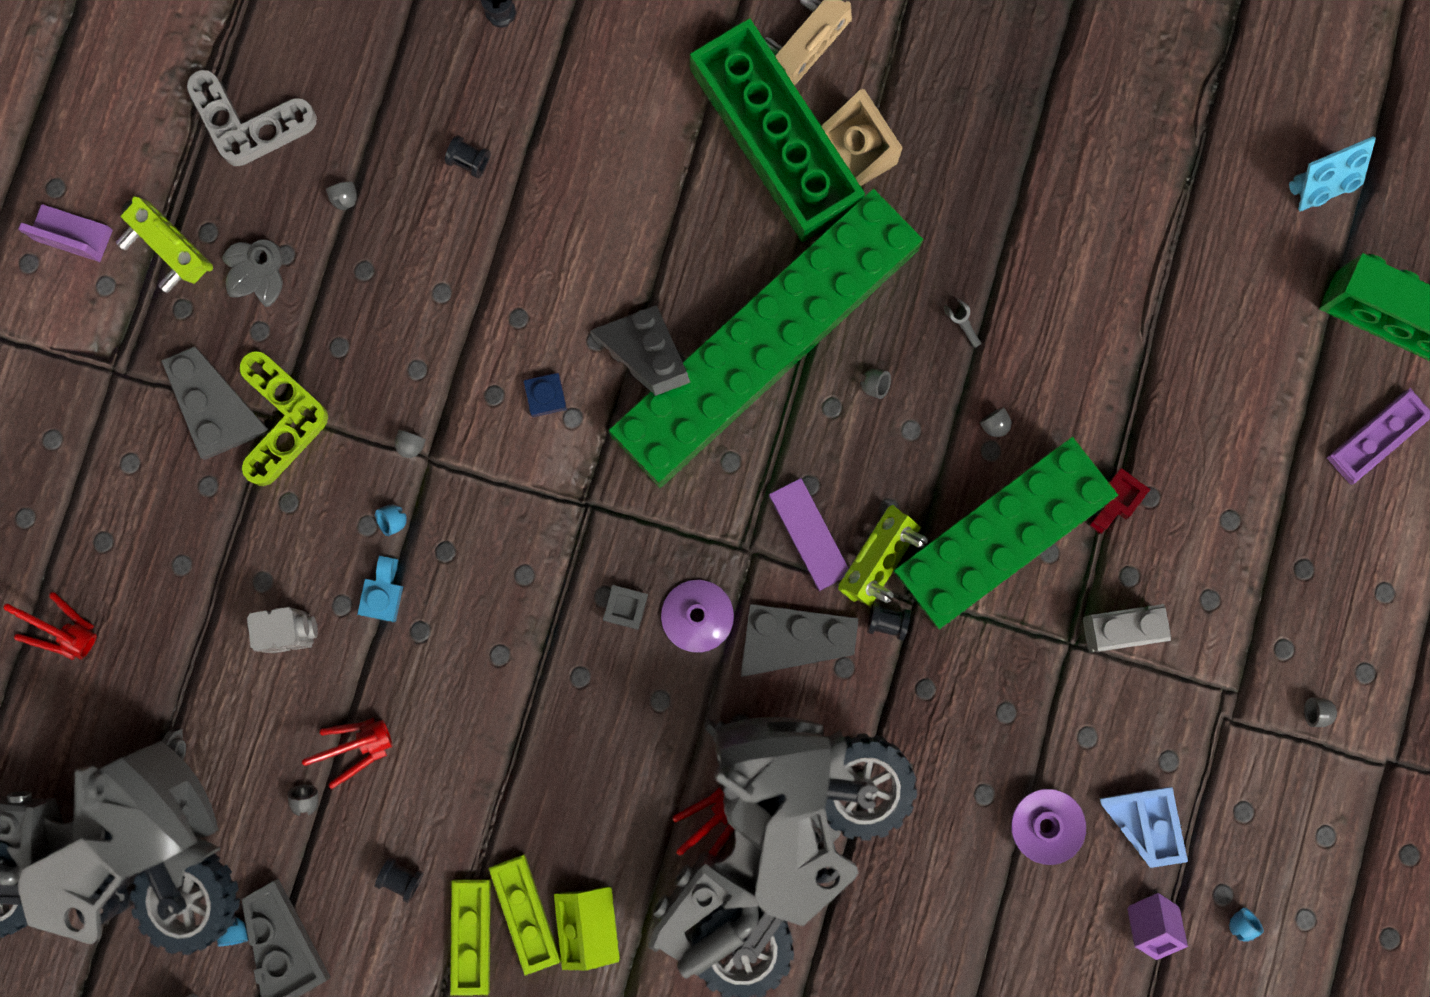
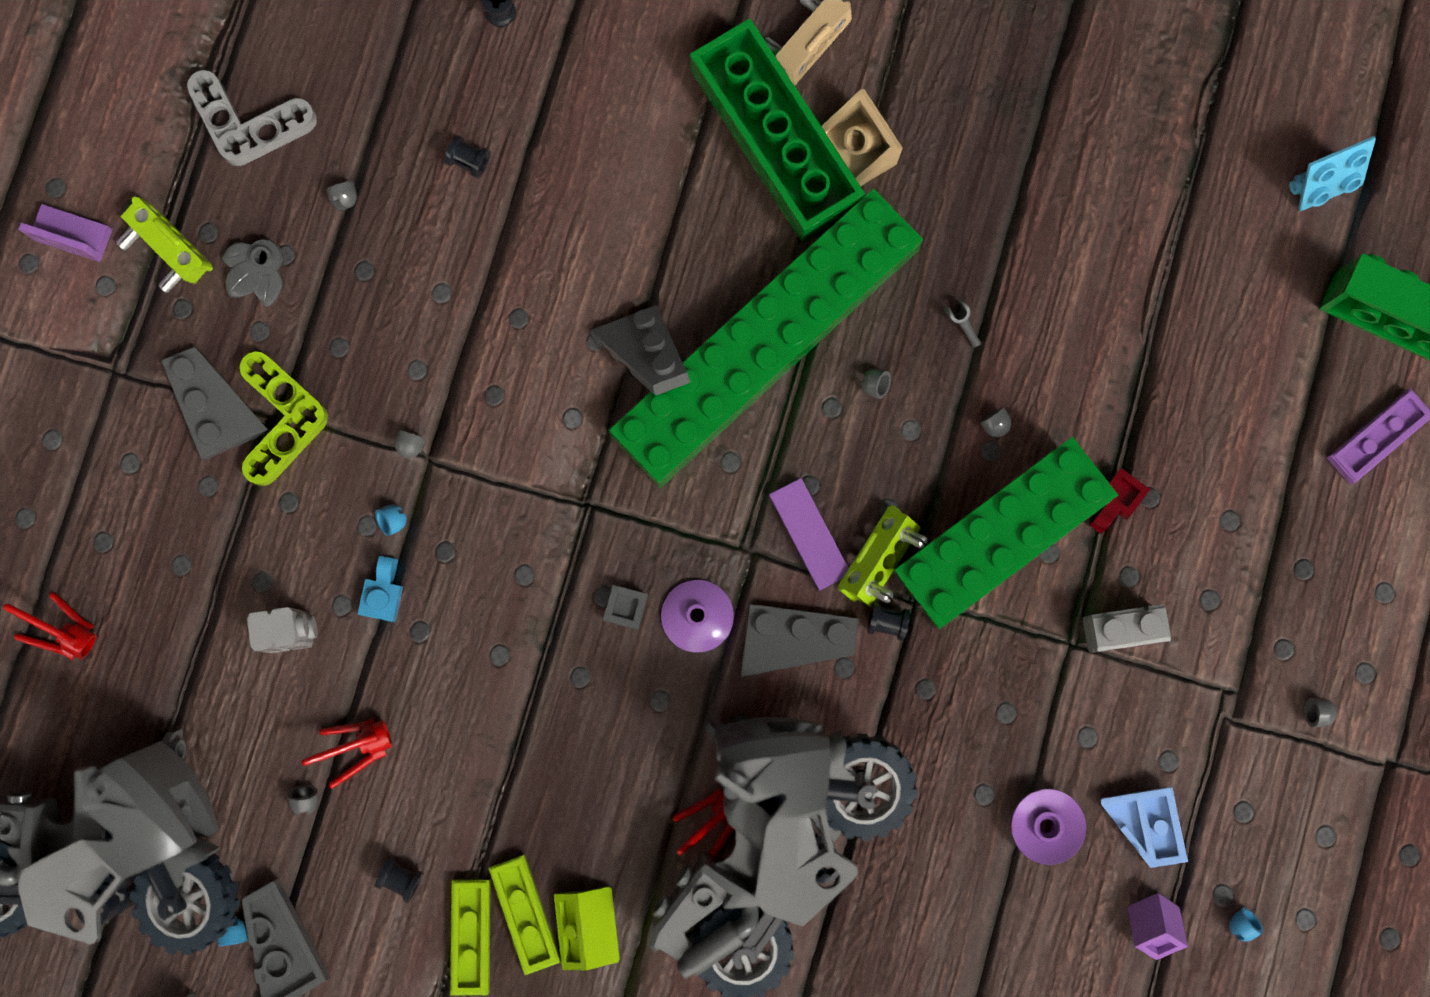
(545, 395): dark blue plate -> none

